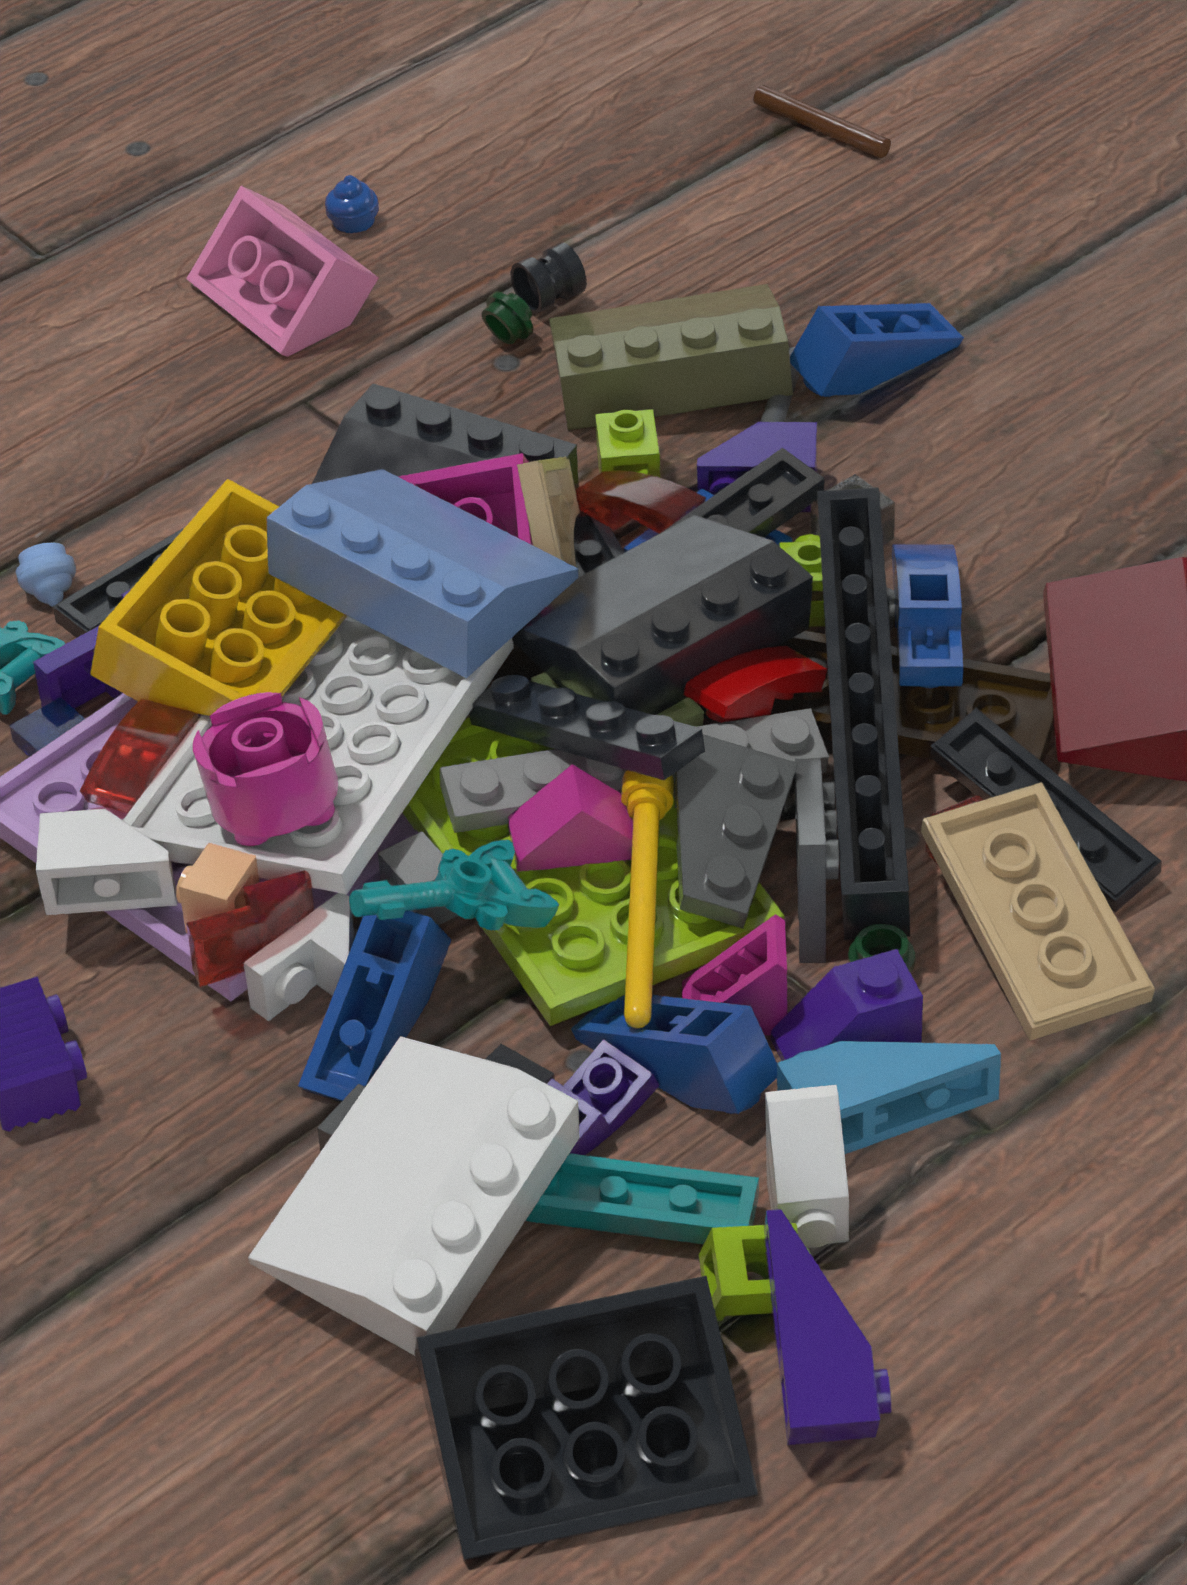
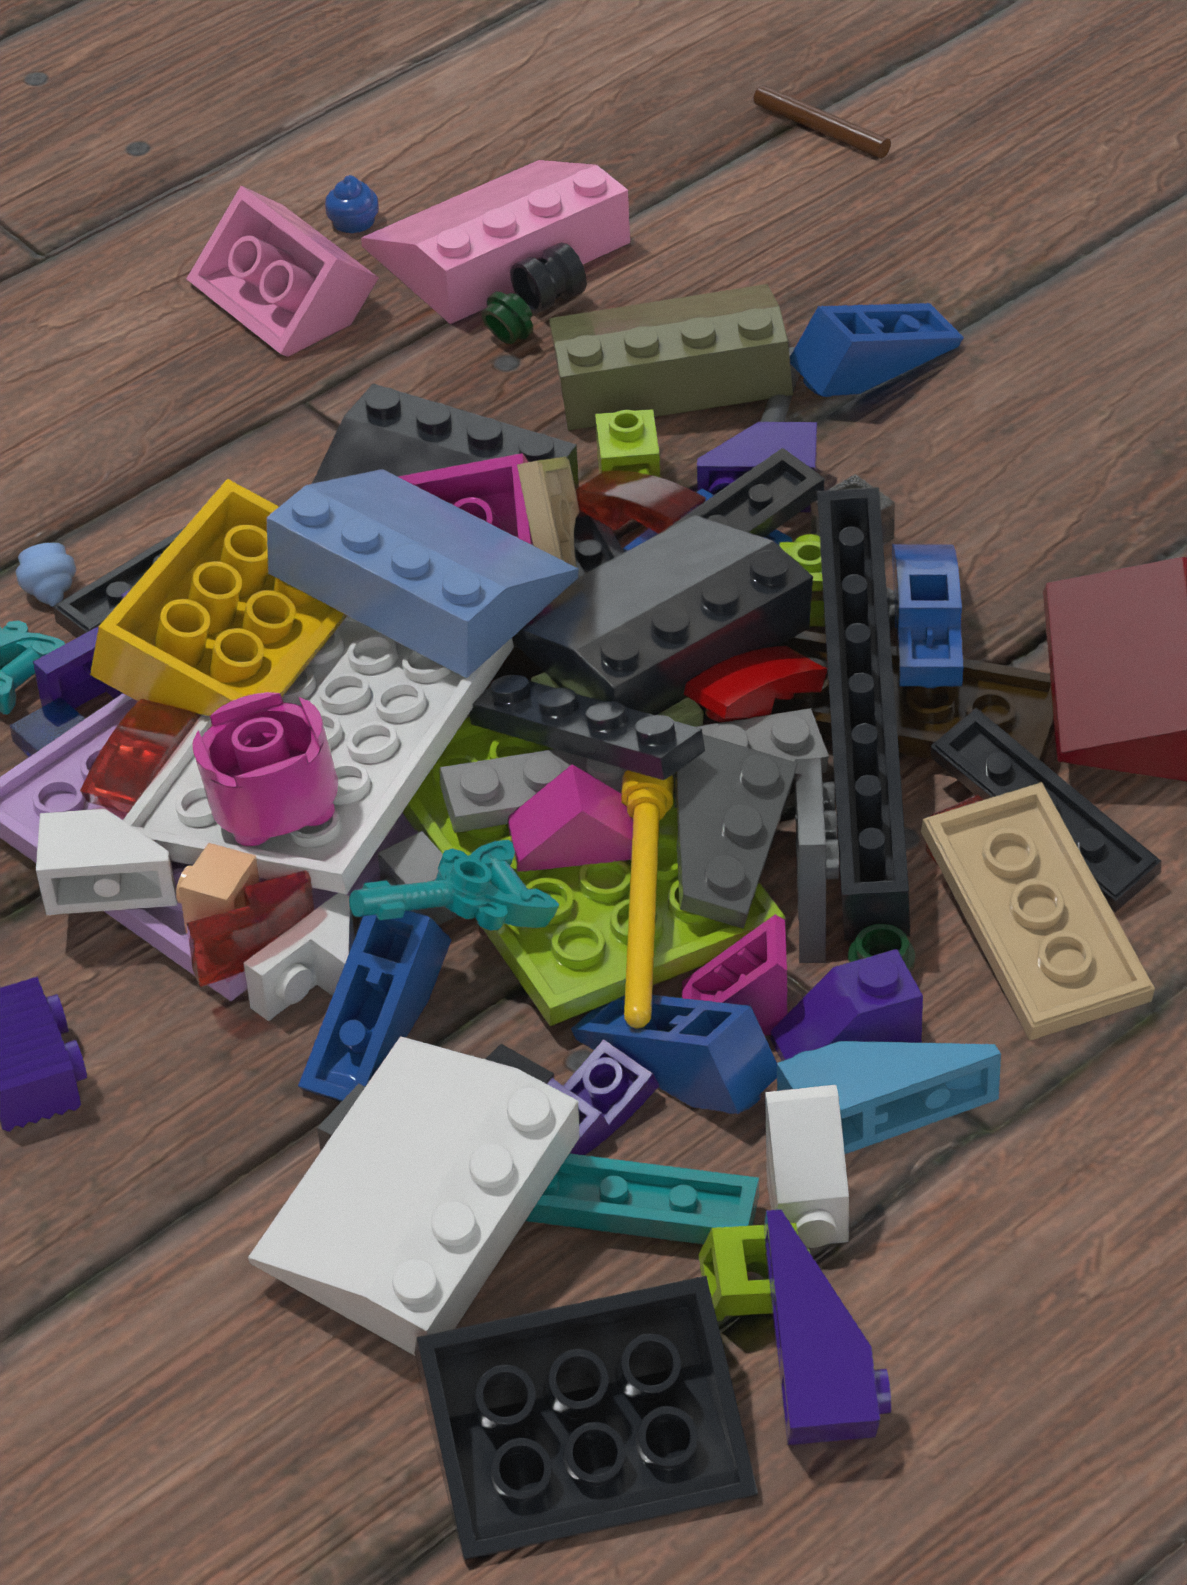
(468, 243): none -> bright pink slope

